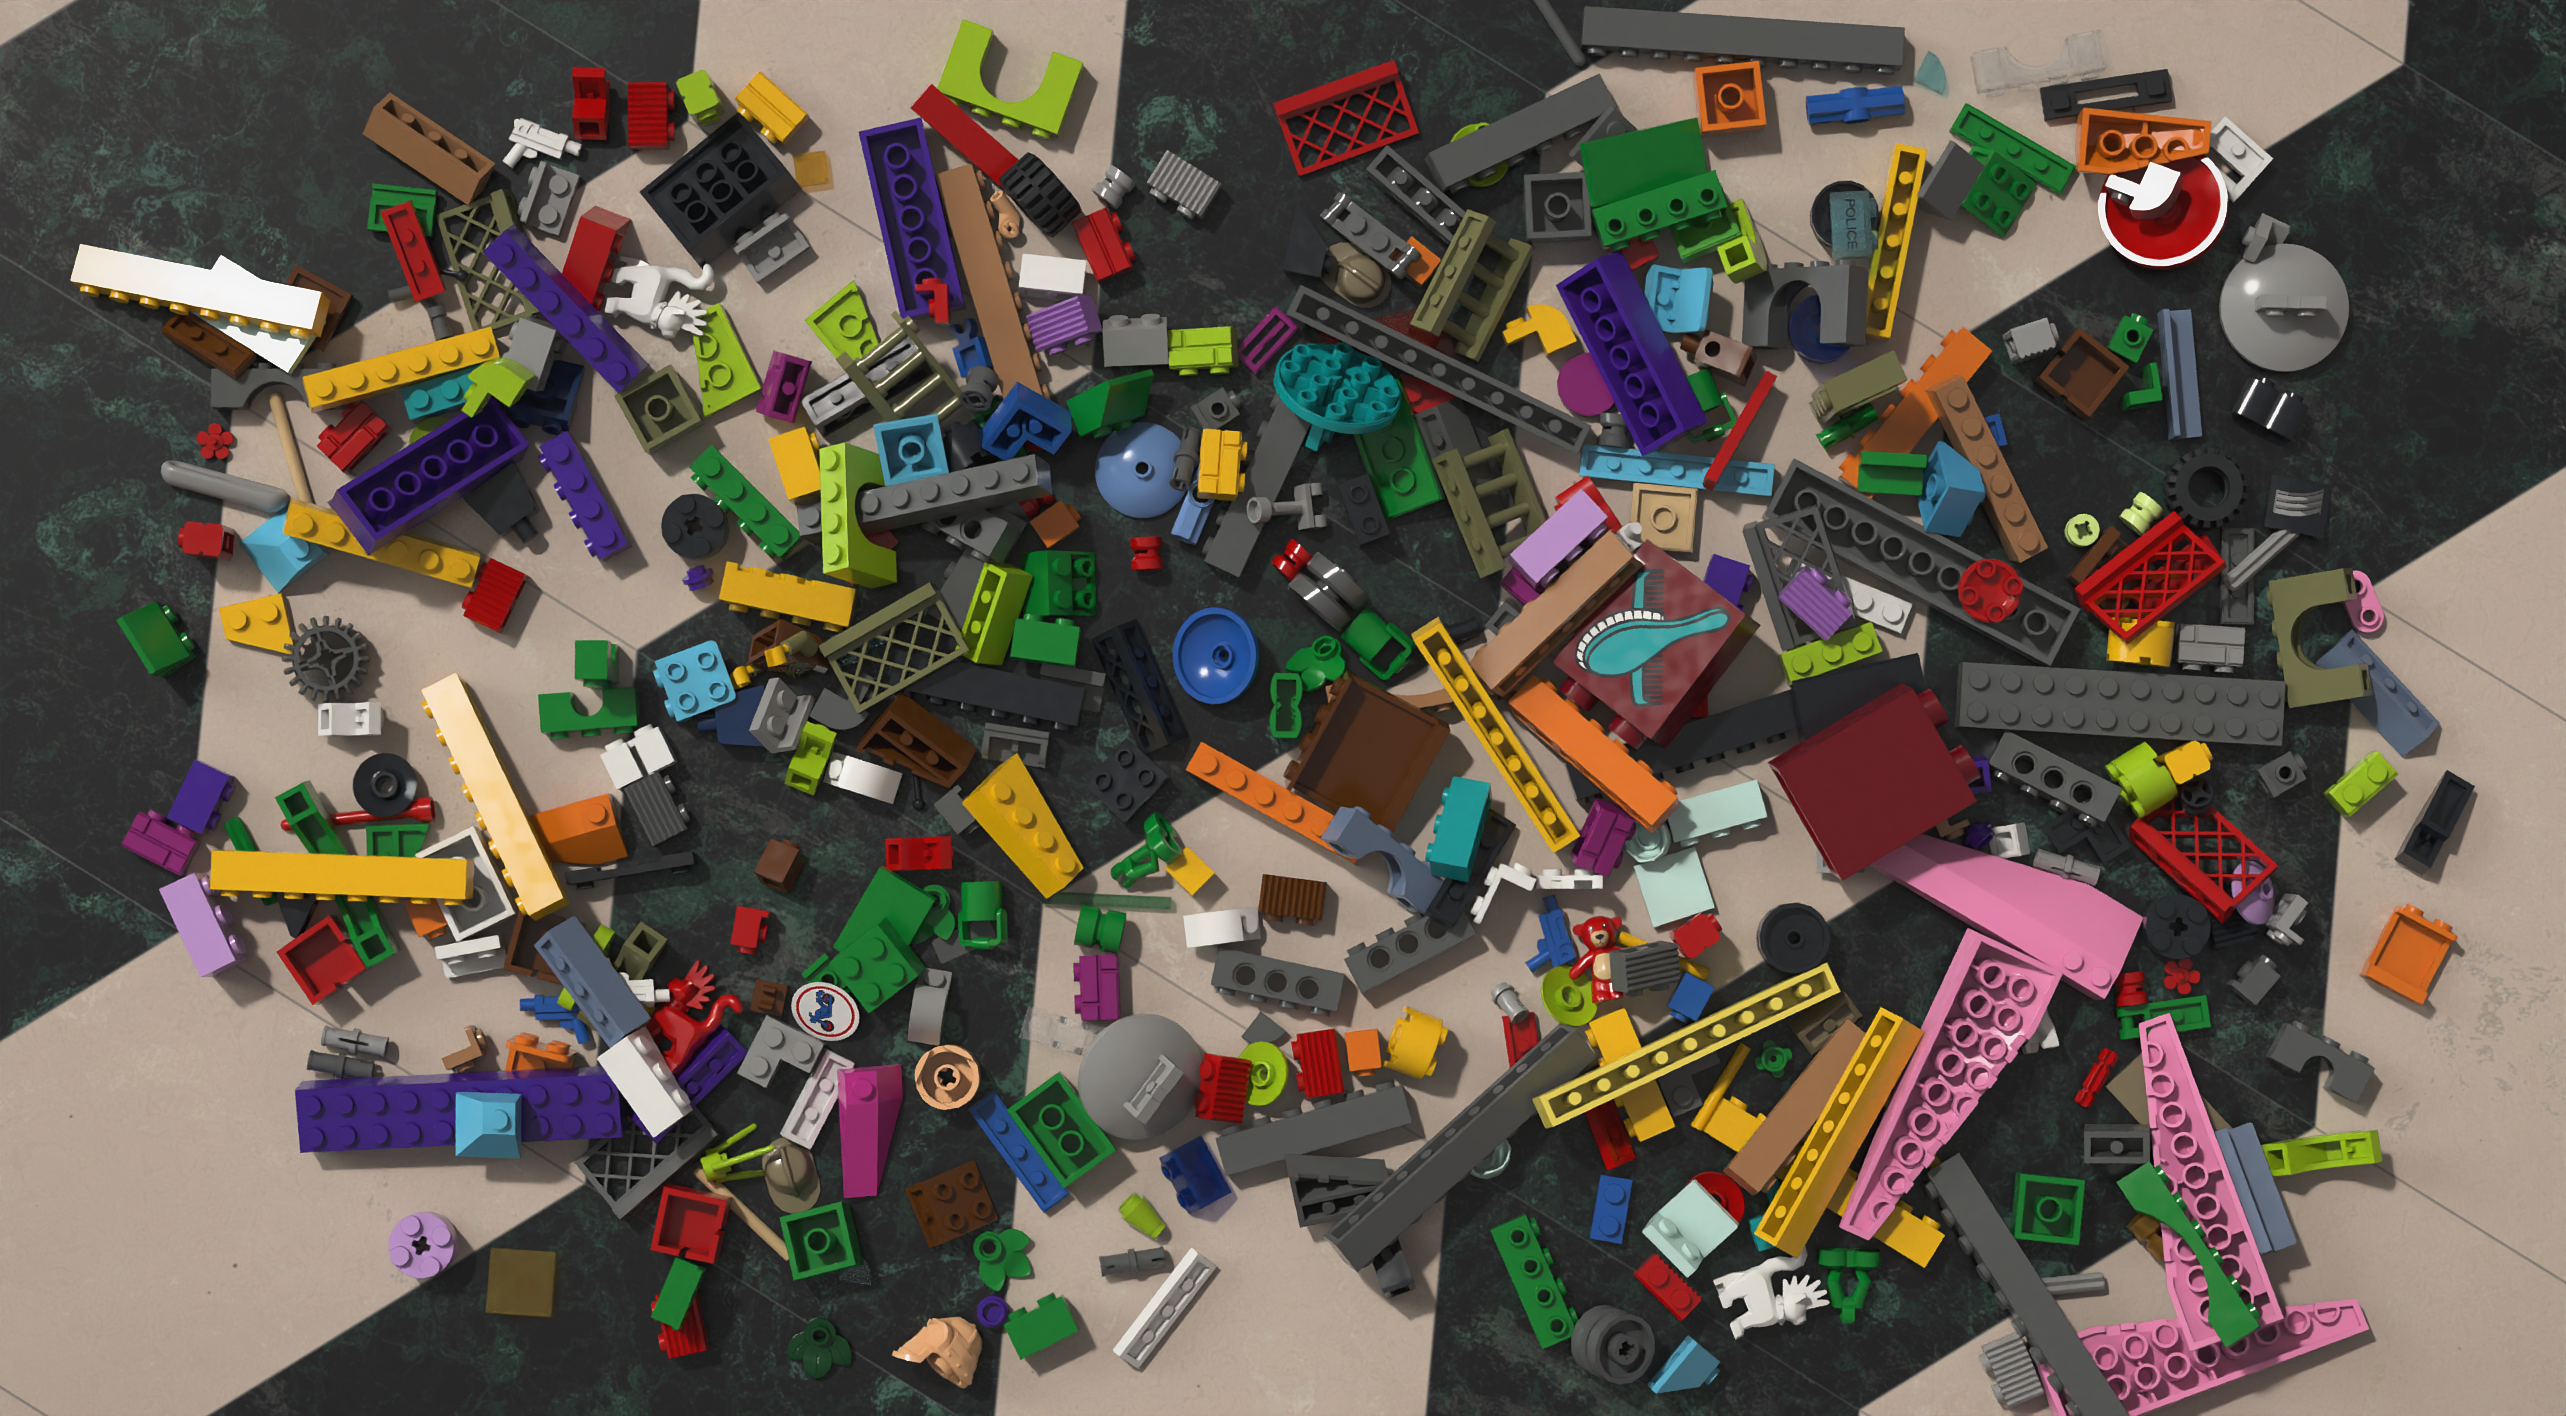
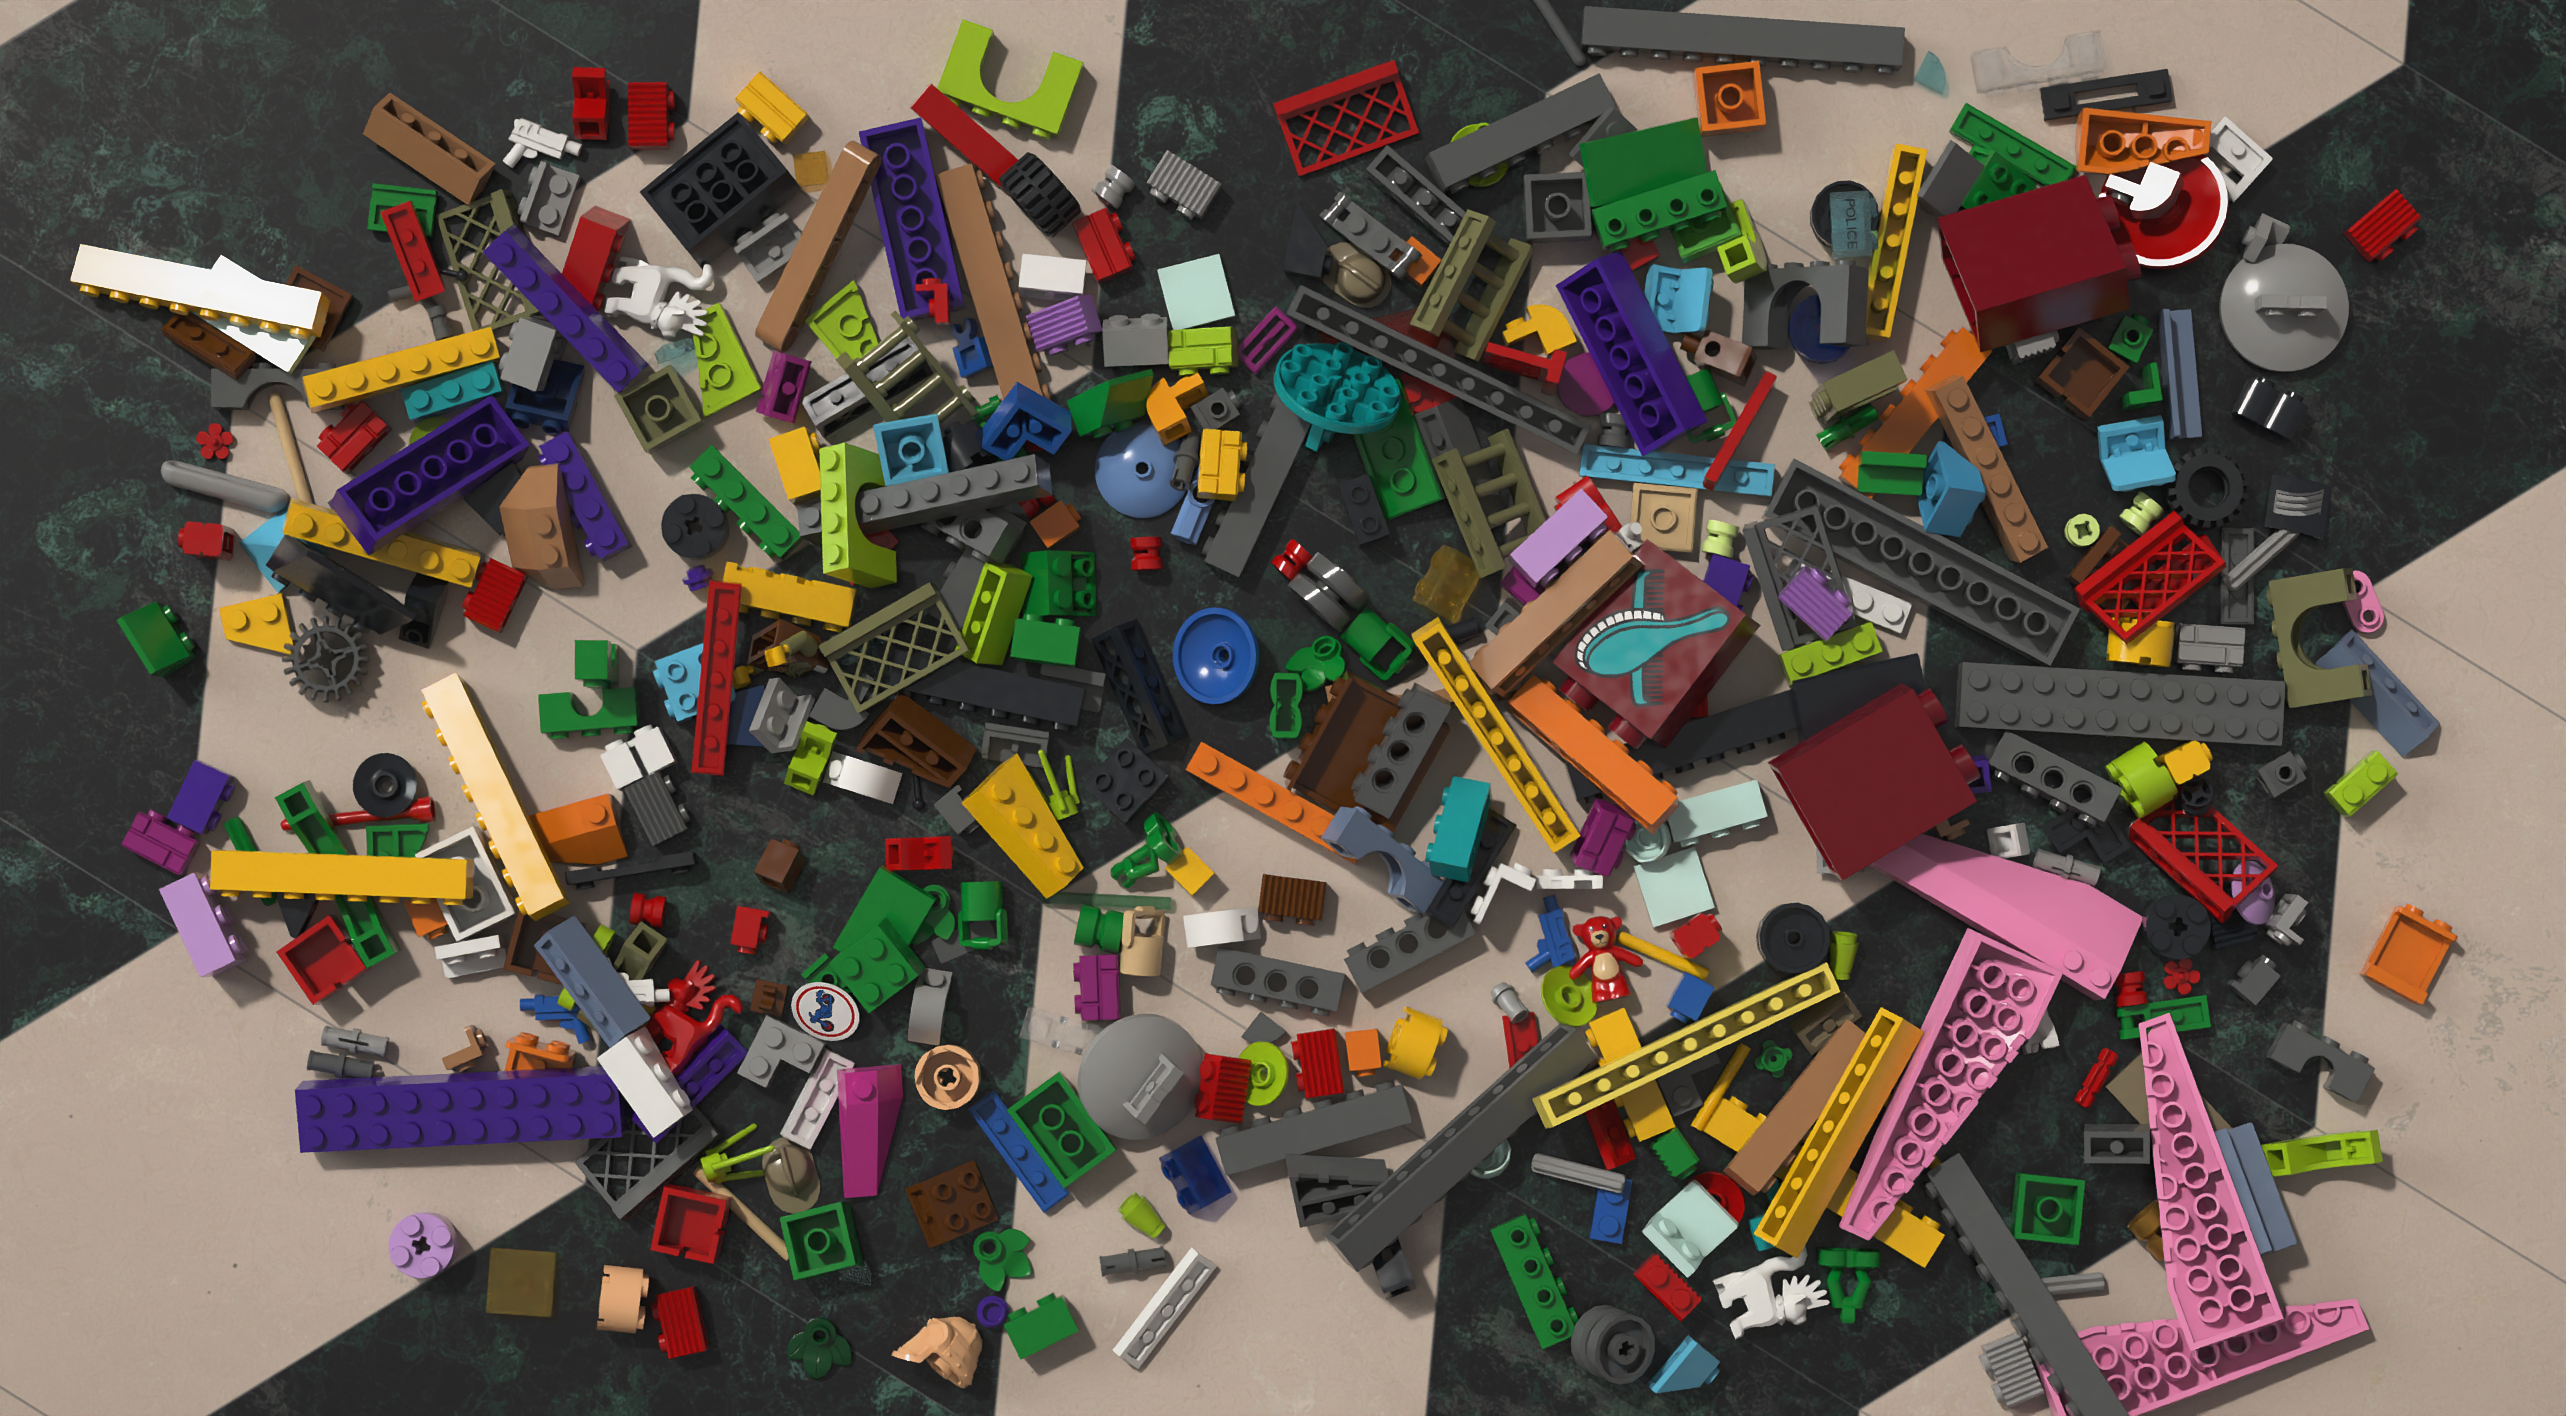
(337, 587): none -> black slope
(350, 719): white brick -> none
(426, 599): none -> black slope
(488, 1125): medium azure slope -> none
(497, 377): lime brick -> none
(541, 529): none -> medium nougat wedge
(621, 1299): none -> light nougat brick
(651, 910): none -> red wheel
(674, 350): none -> clear light blue tile
(678, 1293): green panel -> none
(701, 98): lime brick -> none
(716, 677): none -> red tile
(818, 246): none -> medium nougat beam
(979, 388): dark grey wheel -> none
(1008, 215): light nougat arm -> none
(1060, 802): none -> lime plant
(1141, 951): none -> tan piece
(1167, 404): none -> light orange brick
(1196, 292): none -> light aqua tile
(1260, 509): light grey bar -> none
(1385, 796): none -> dark grey brick
(1447, 583): none -> clear yellow bracket
(1527, 365): none -> red fence
(1578, 1173): none -> light grey axle
(1644, 967): dark grey brick -> none
(1674, 1153): none -> green brick
(1720, 539): none -> yellowish green wheel
(1842, 953): none -> lime cone
(1855, 105): blue piece -> none
(1979, 835): dark purple plate -> none
(1990, 590): red dish -> none
(2037, 262): none -> dark red brick
(2135, 454): none -> medium azure bracket
(2227, 1312): green arch -> none
(2382, 226): none -> red brick
(2434, 823): black slope -> none

